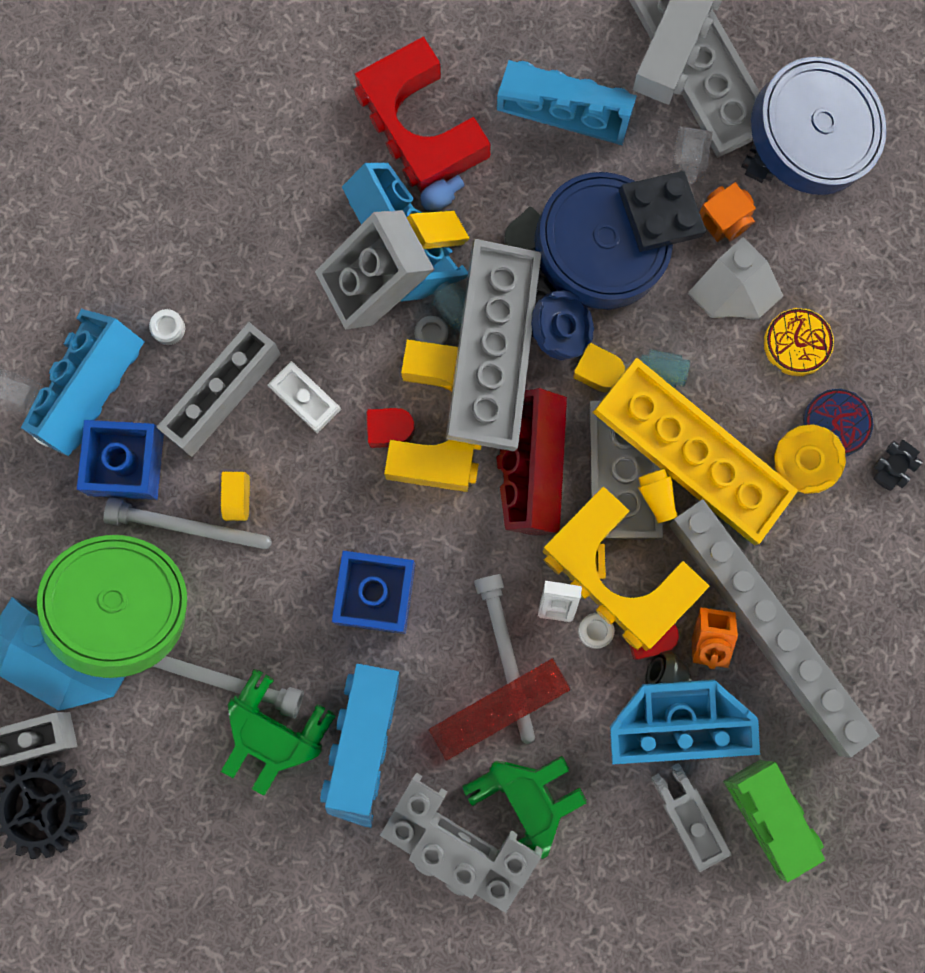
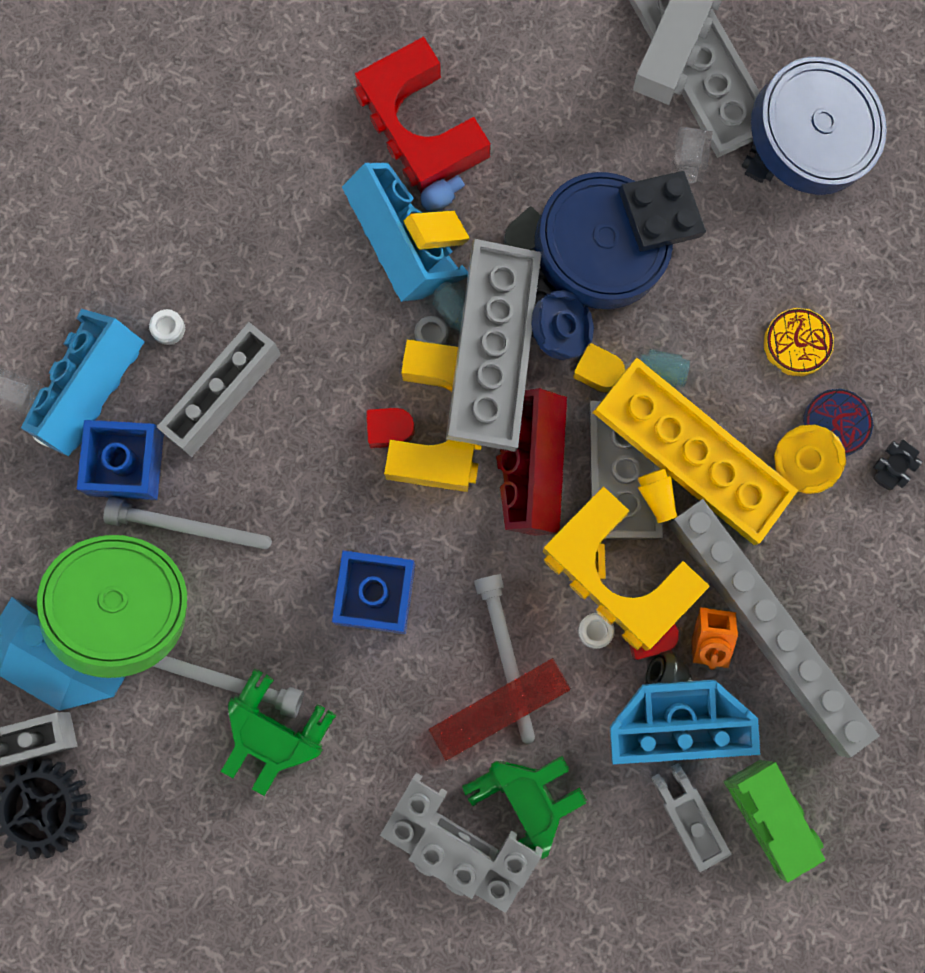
(235, 496): yellow piece -> none
(304, 397): white plate -> none
(361, 744): dark azure wedge -> none
(374, 269): light grey brick -> none
(559, 601): white plate -> none
(565, 102): dark azure wedge -> none
(728, 212): orange brick -> none
(737, 285): light grey slope -> none

